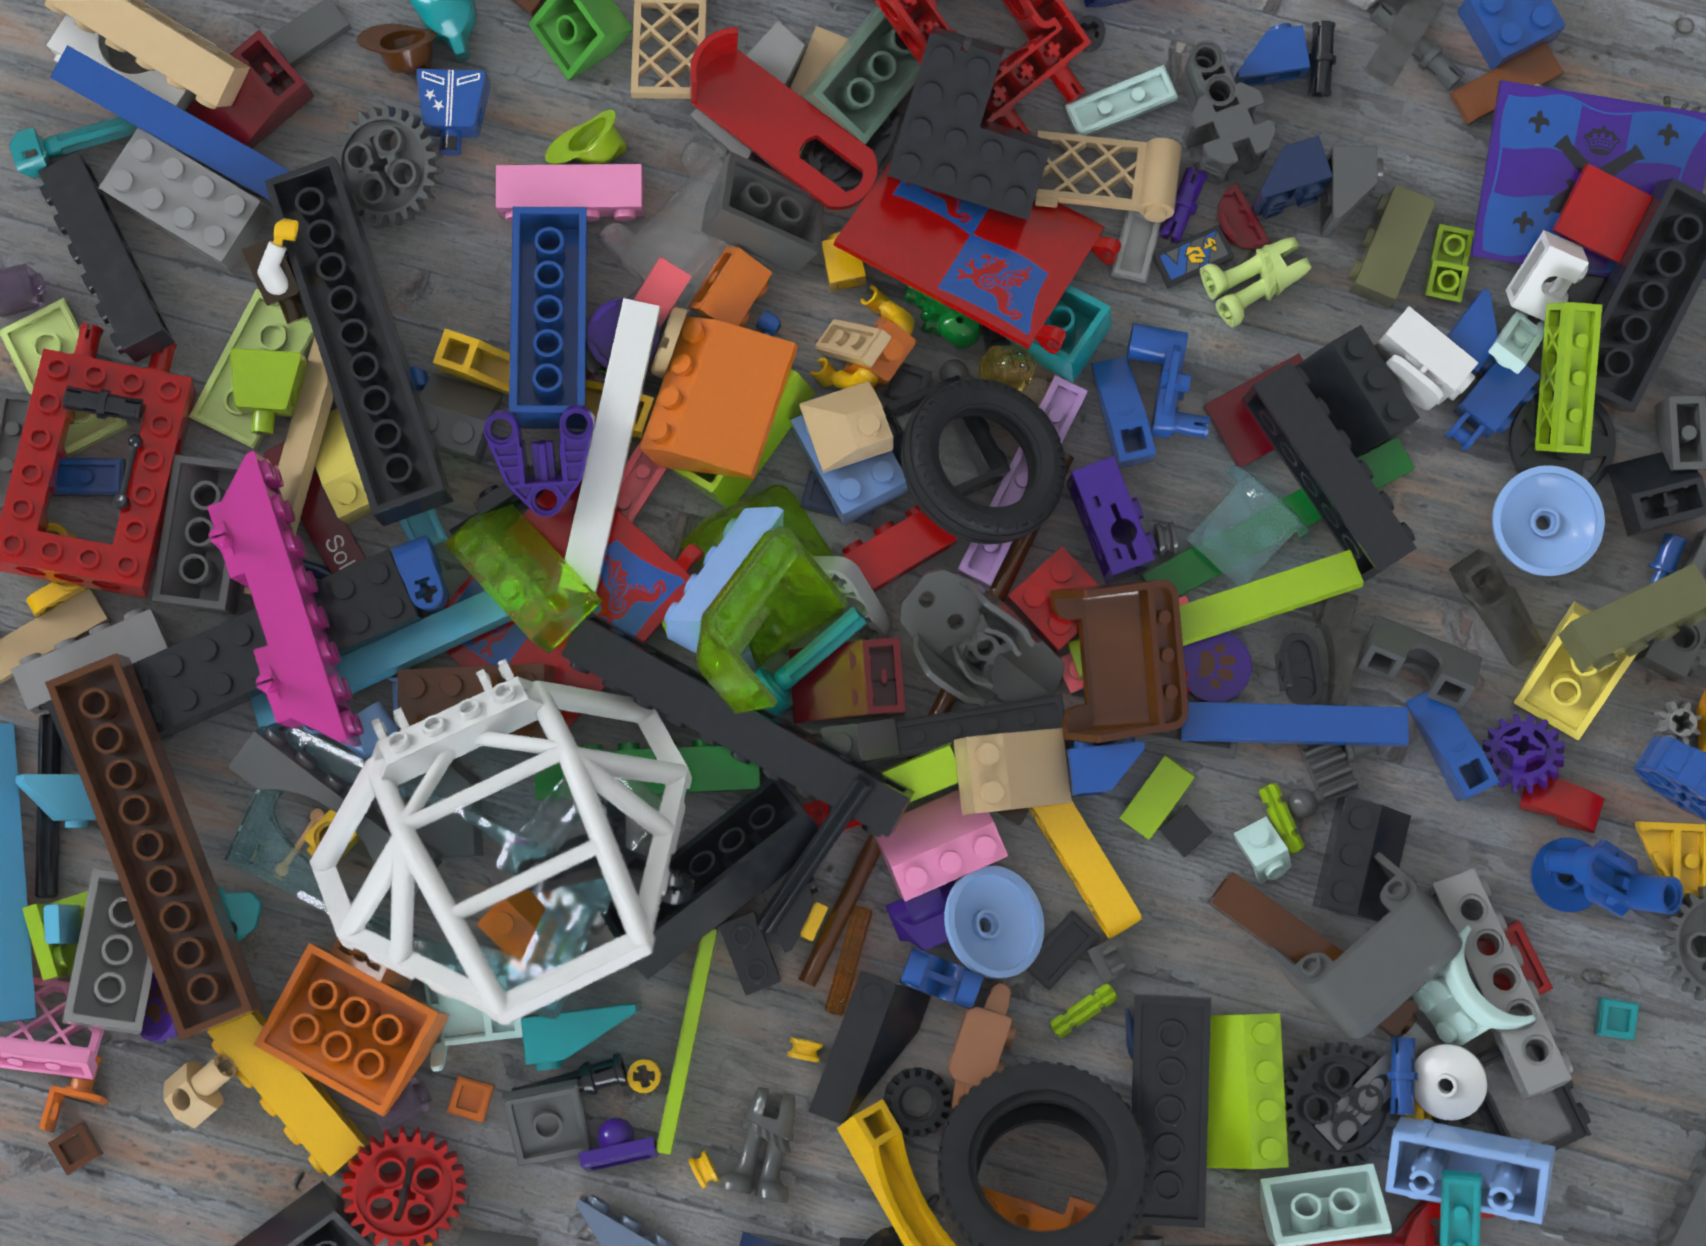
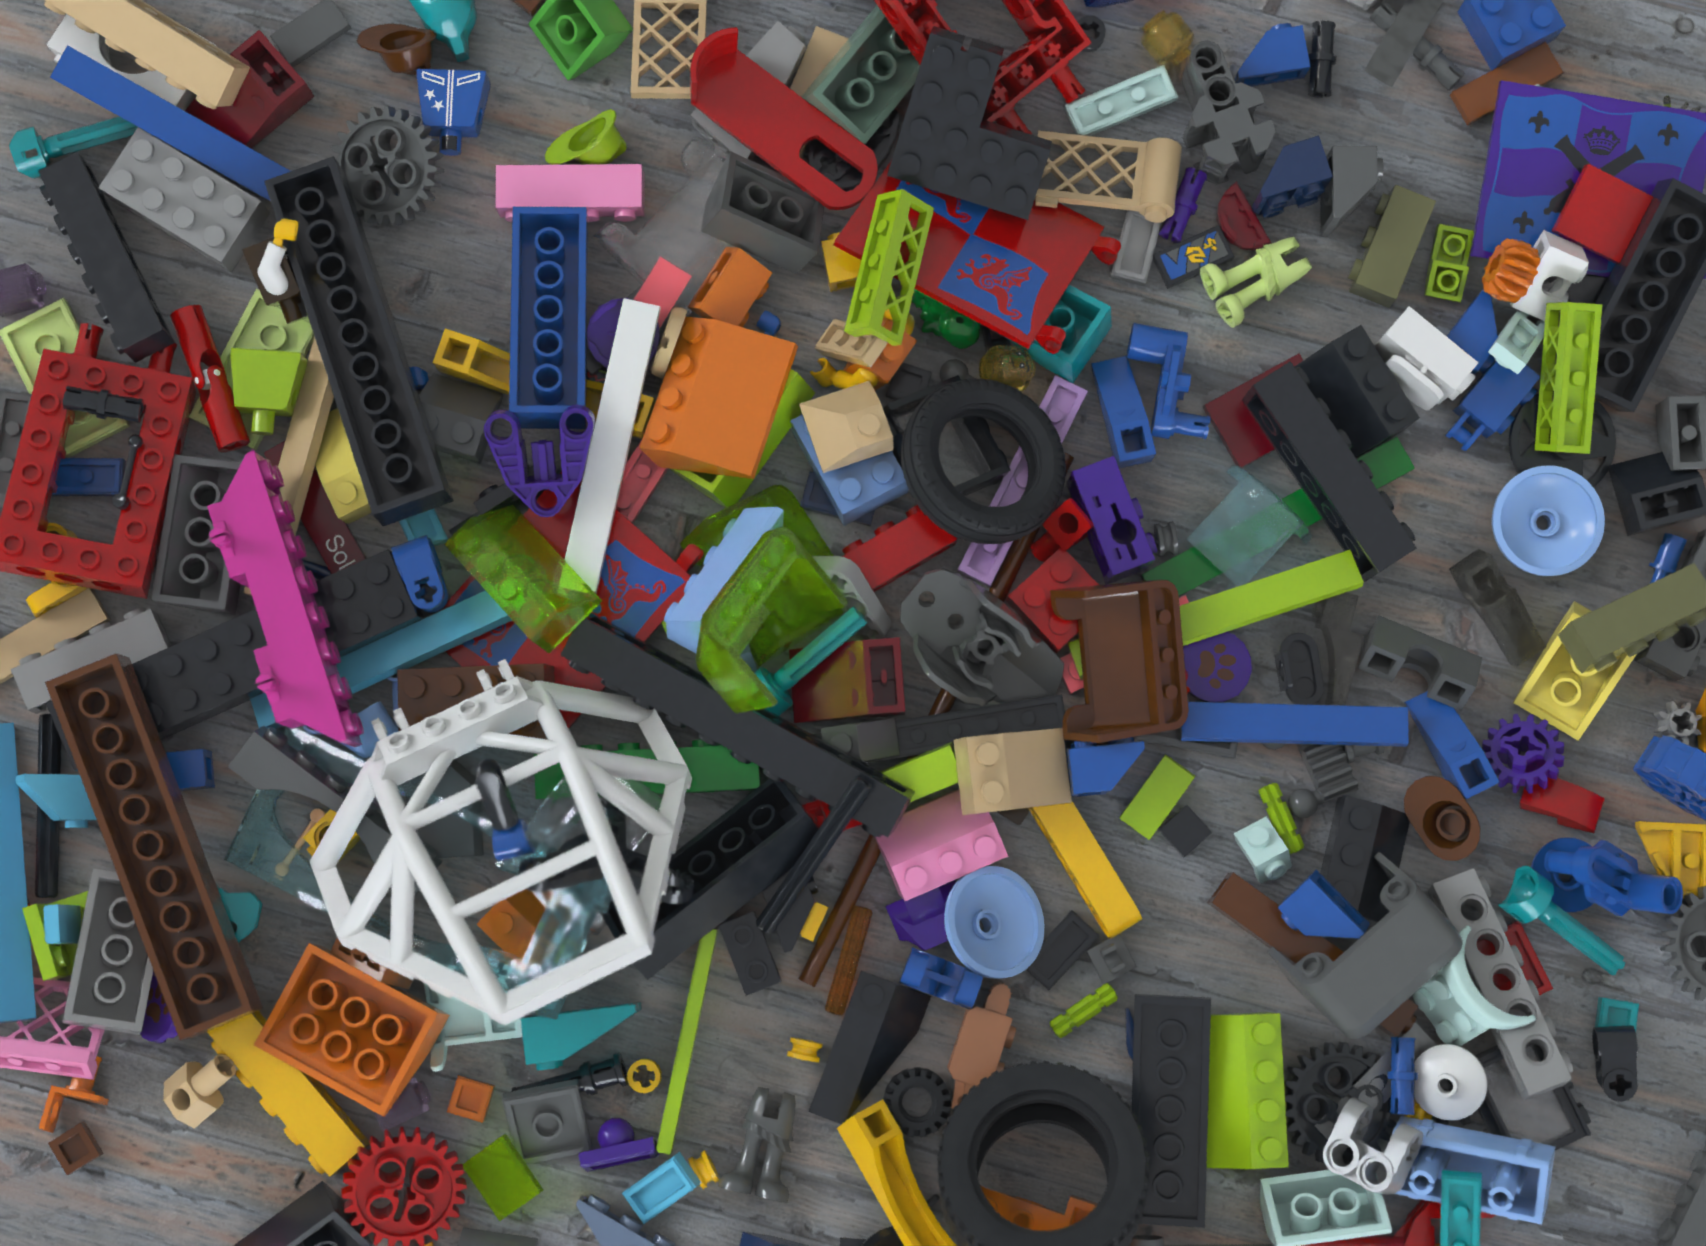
(192, 769): none -> blue brick
(211, 383): none -> red piece
(502, 1177): none -> clear neon green piece
(508, 832): none -> black piece
(661, 1187): none -> medium azure tile
(883, 261): none -> lime fence
(1062, 530): none -> red bracket
(1167, 38): none -> clear yellow head
(1321, 910): none -> blue slope
(1349, 1133): none -> light grey piece
(1442, 818): none -> reddish brown piece
(1511, 270): none -> orange gear
(1531, 899): none -> teal piece
(1616, 1054): none -> black piece

